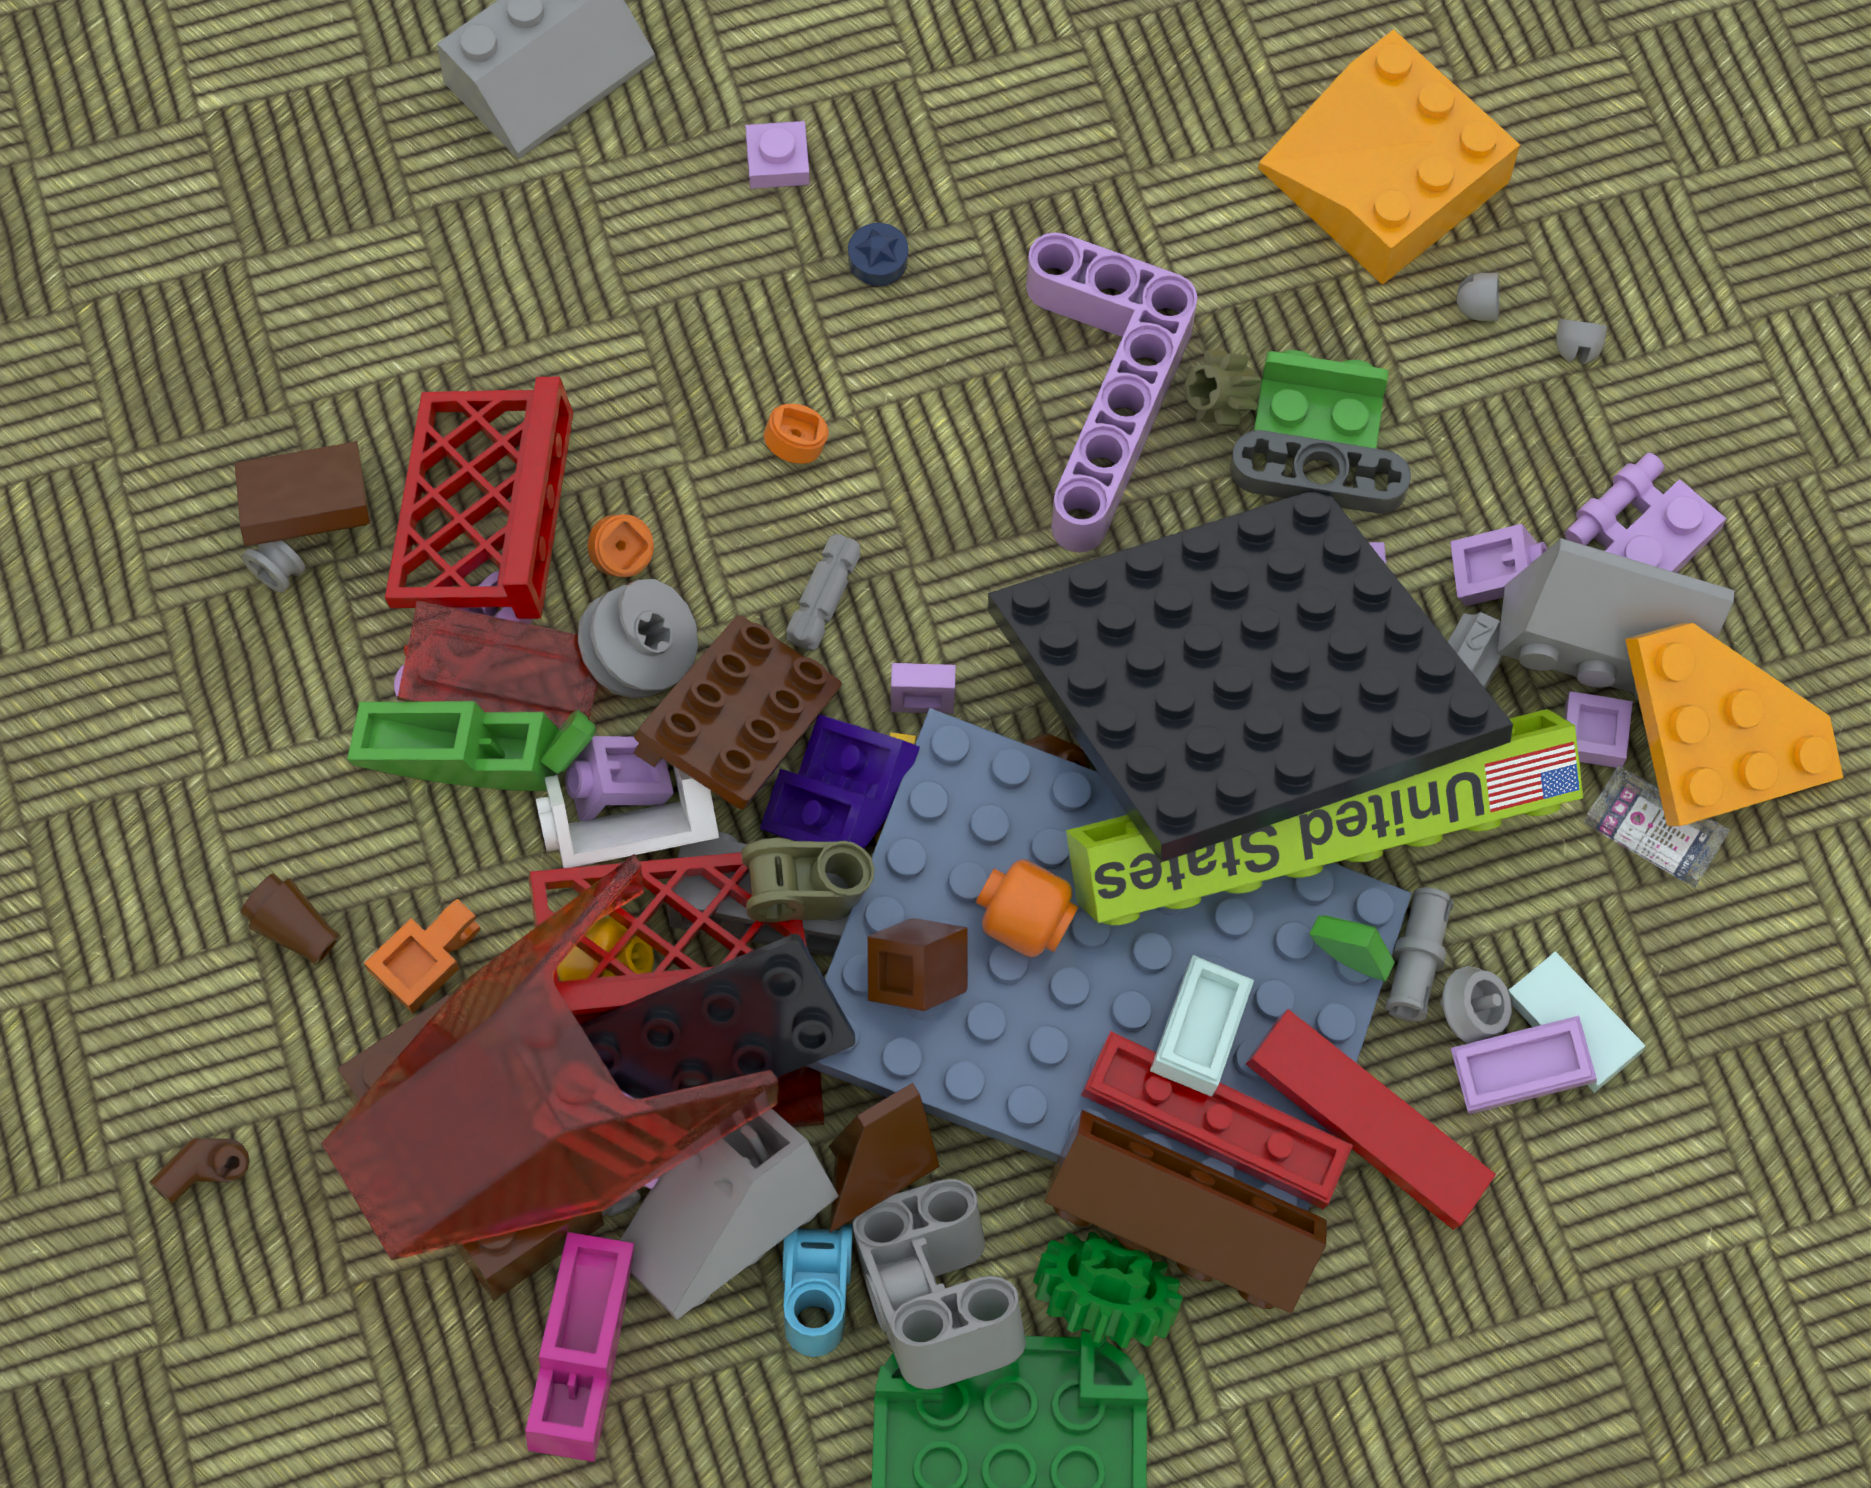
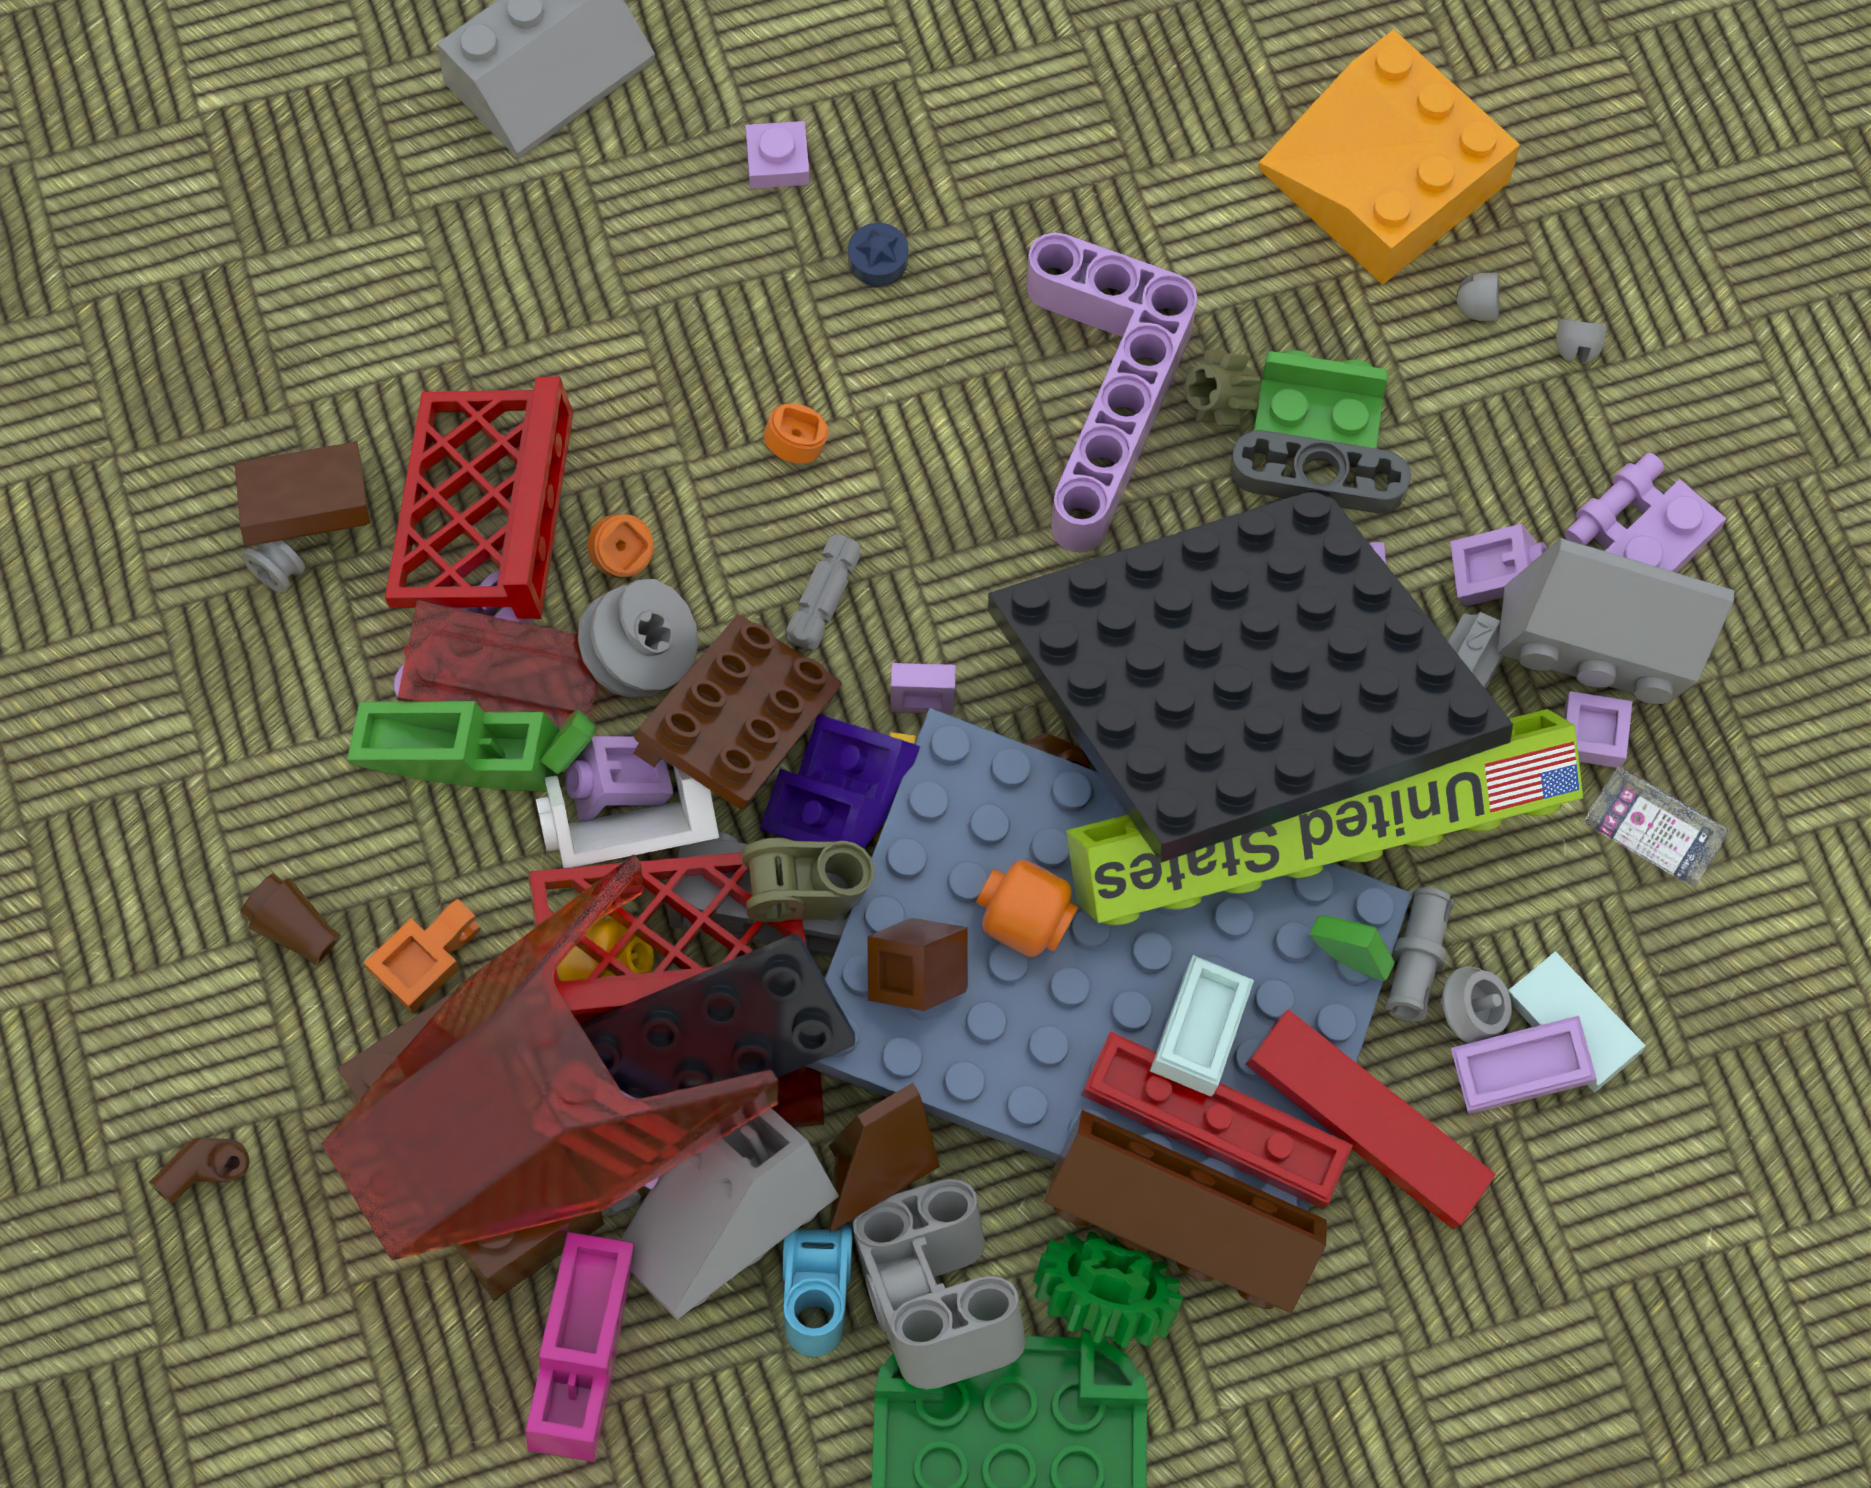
(1723, 726): light orange plate -> none

